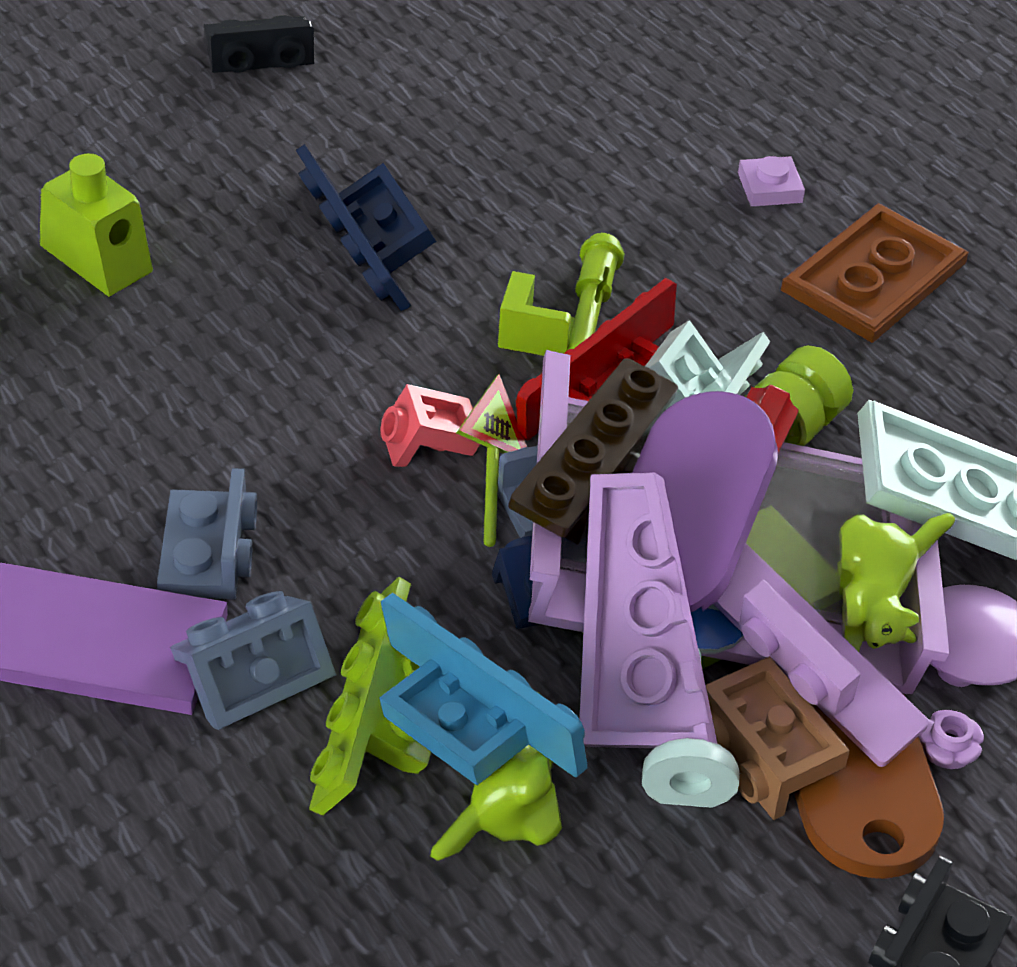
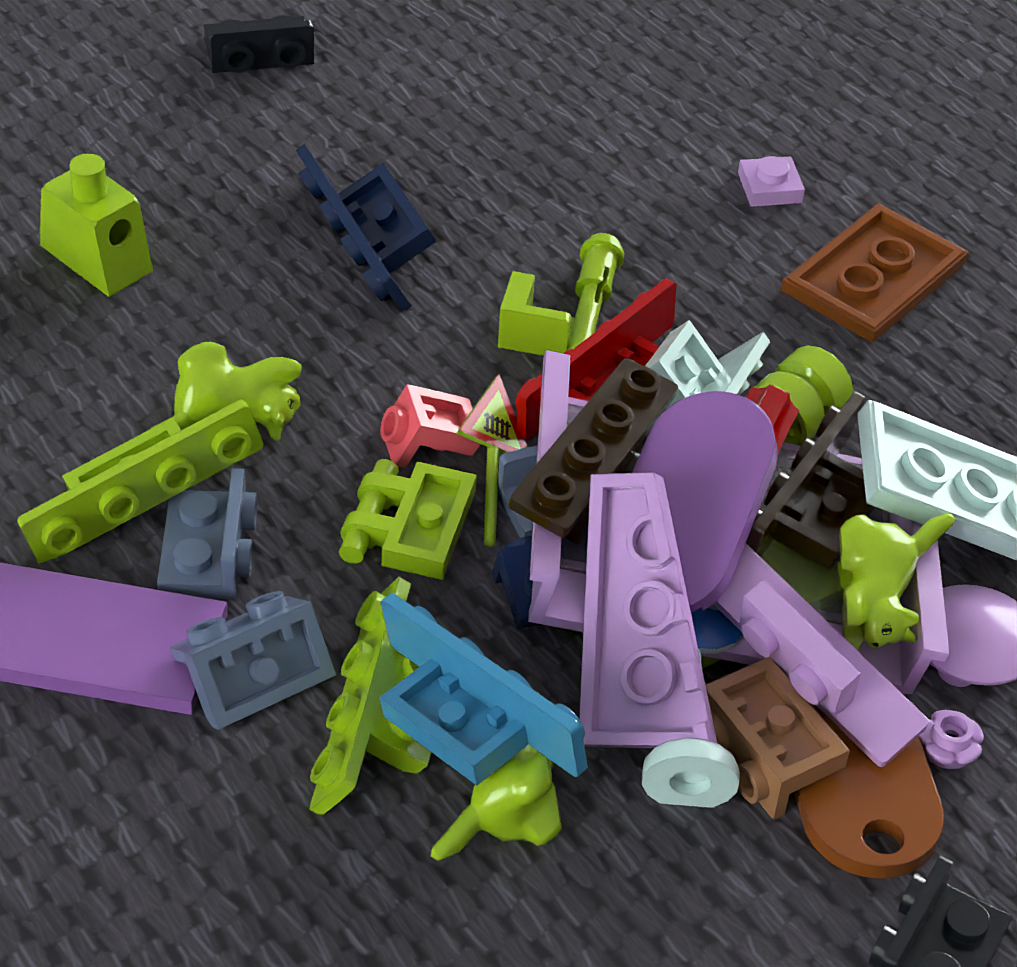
(138, 478): none -> lime bracket
(212, 382): none -> lime animal
(425, 525): none -> lime plate
(818, 496): none -> dark brown bracket

